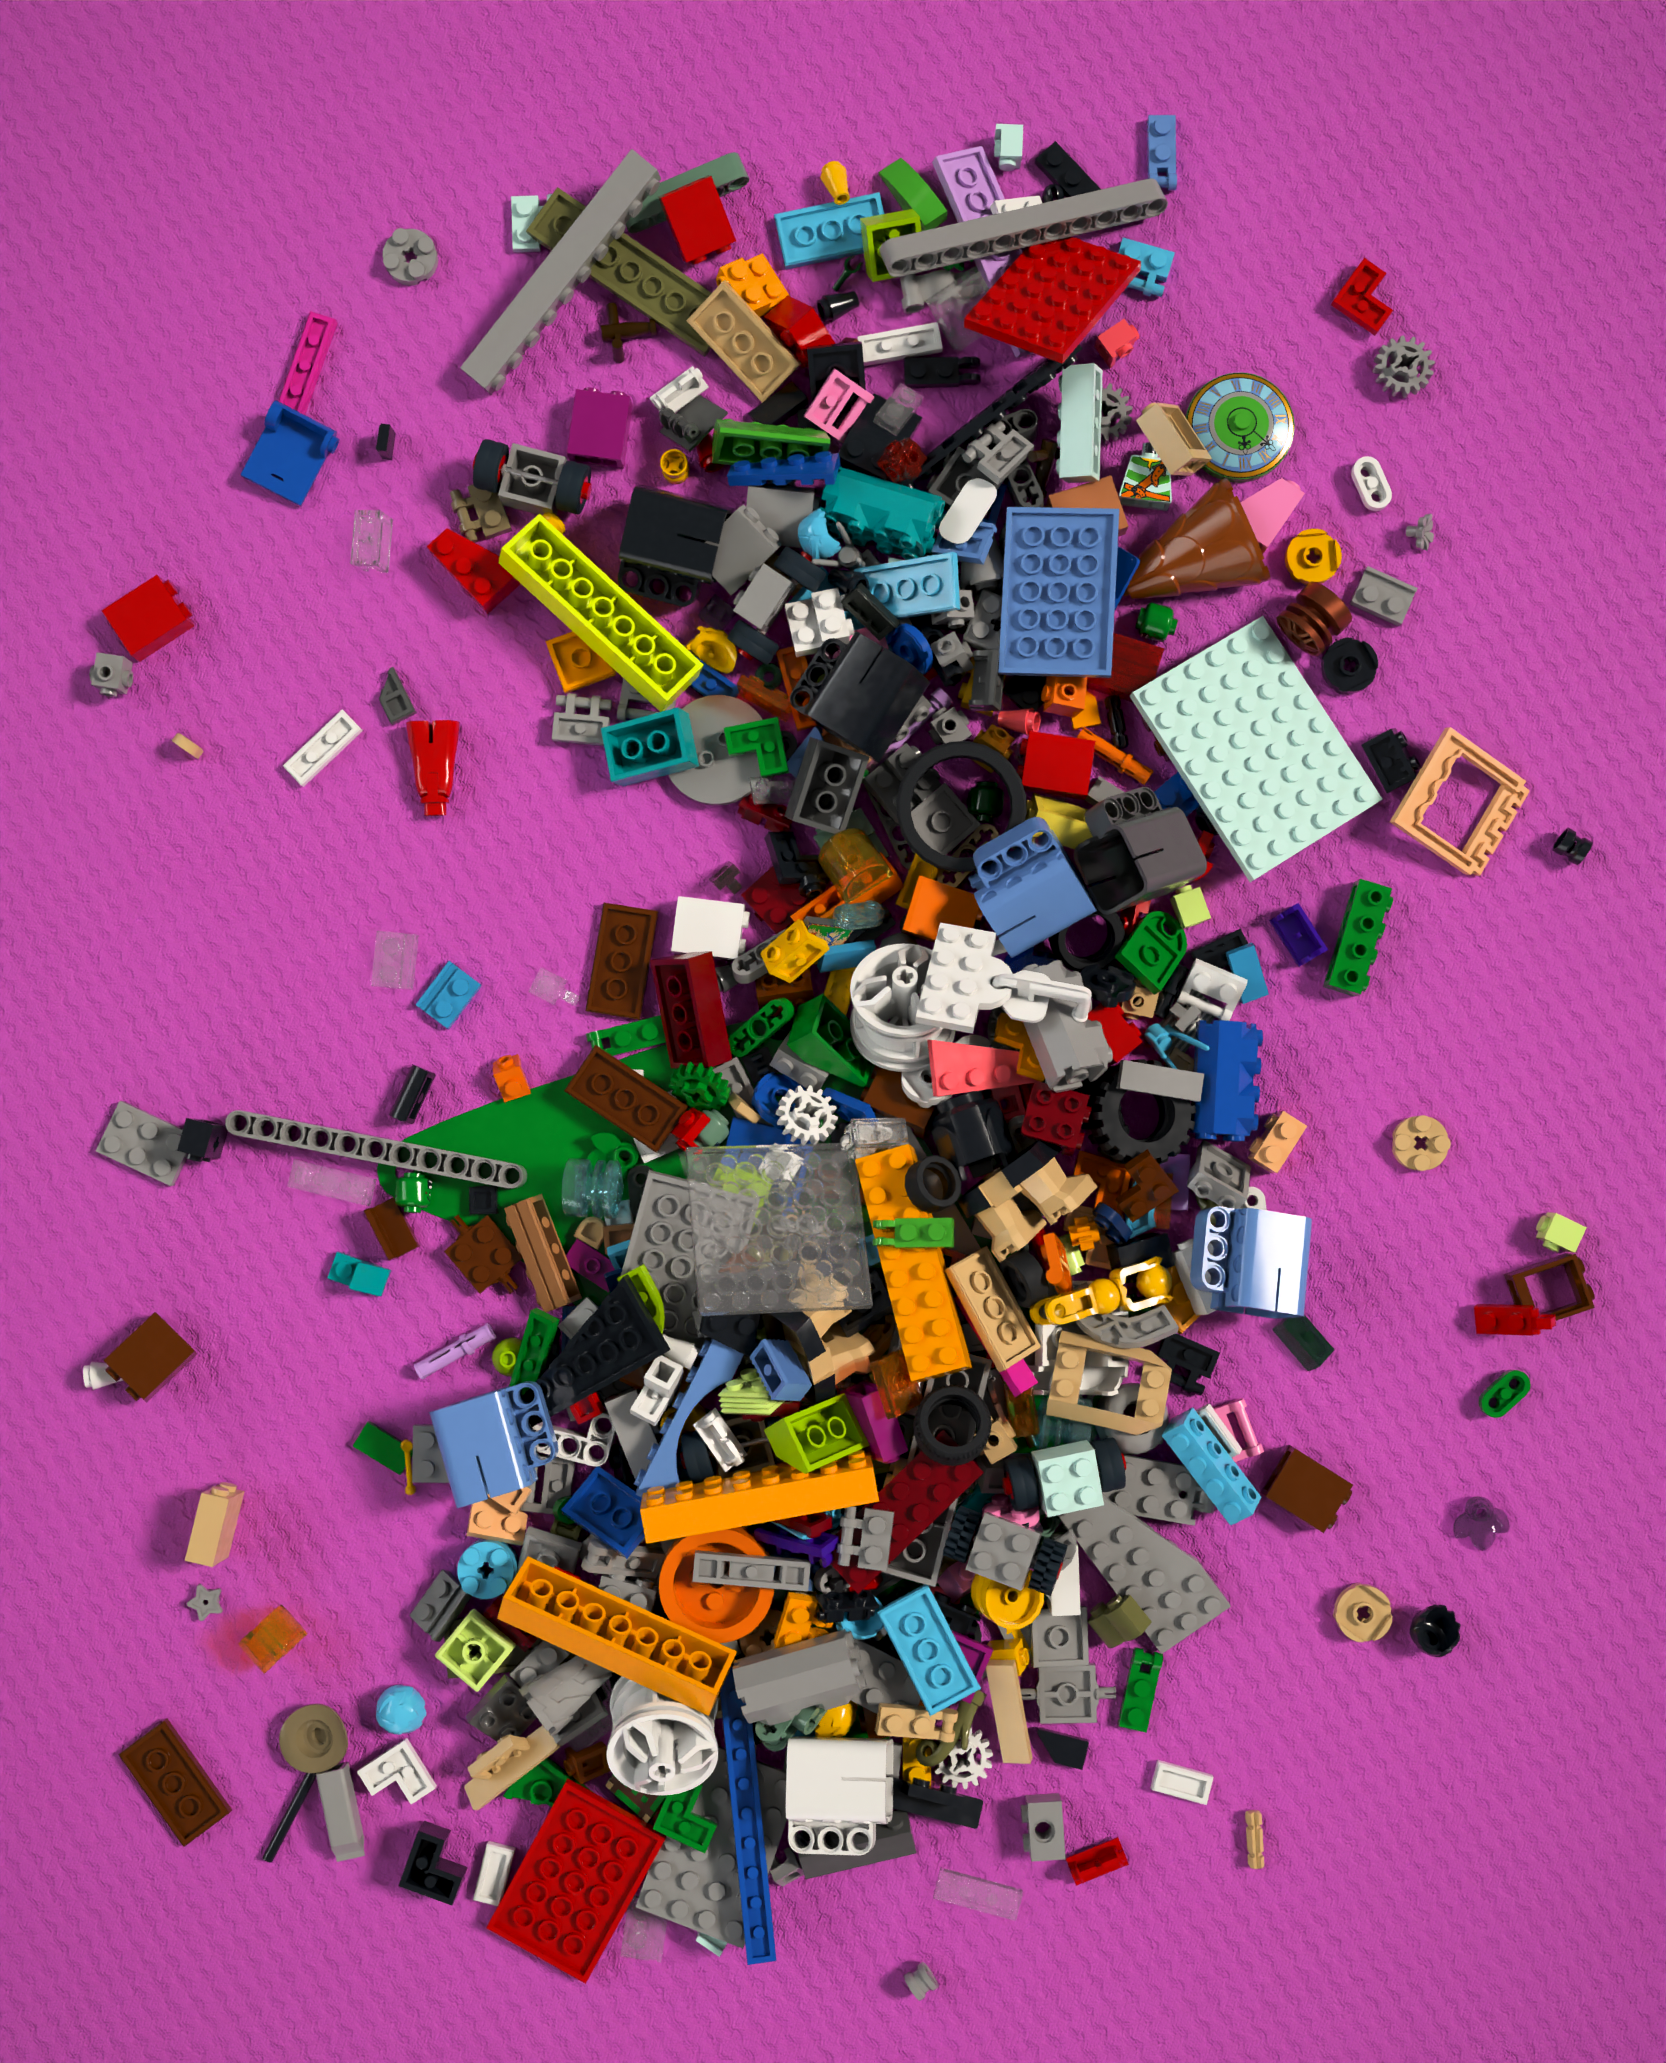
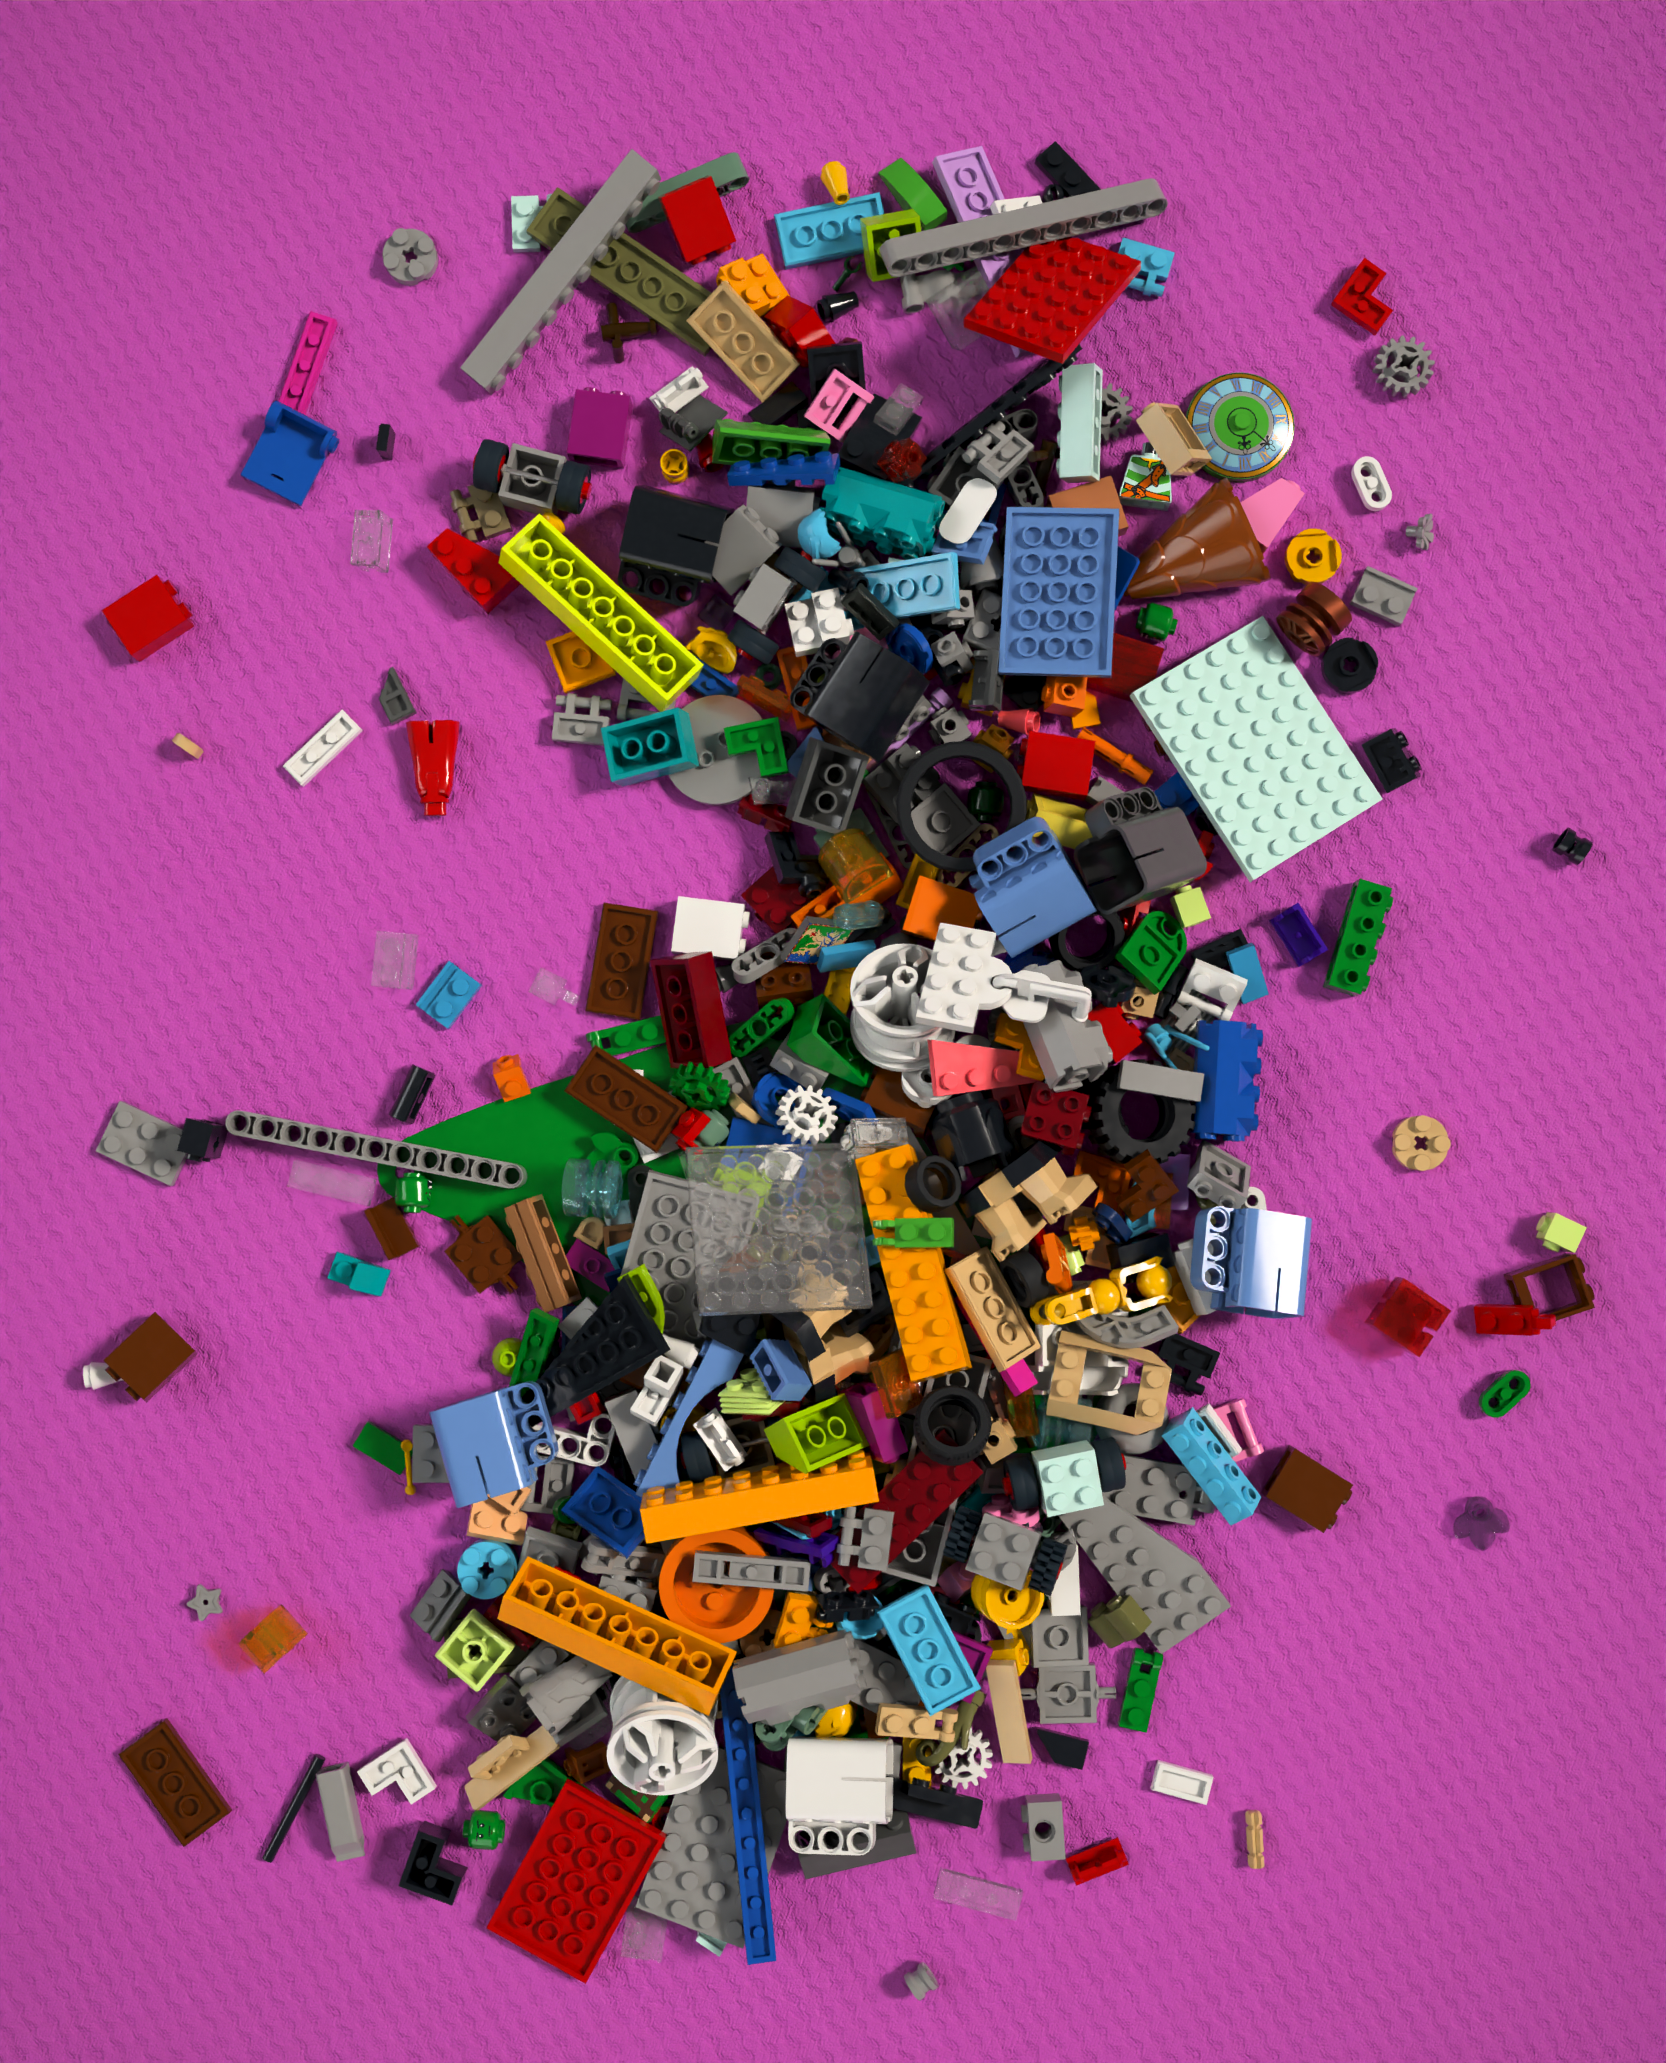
(111, 674): light grey brick -> none
(214, 1524): tan brick -> none
(313, 1739): dark tan hat -> none
(400, 1709): medium azure hair -> none
(454, 1351): lavender pin -> none
(483, 1200): black tile -> none
(484, 1830): none -> green head
(494, 1873): white tile -> none
(683, 1825): green plate -> none
(726, 877): clear smoke tile -> none
(787, 1871): light grey tile -> none
(793, 952): yellow bracket -> none
(901, 344): white plate -> none
(940, 372): black hinge -> none
(1008, 146): light aqua brick -> none
(1116, 342): coral brick -> none
(1116, 721): black axle -> none
(1162, 150): medium blue plate -> none
(1276, 1142): light nougat brick -> none
(1304, 1341): slope -> none
(1360, 1596): tan plate -> none
(1405, 1316): none -> clear red piece
(1424, 791): light nougat hinge -> none
(1435, 1630): black hair -> none

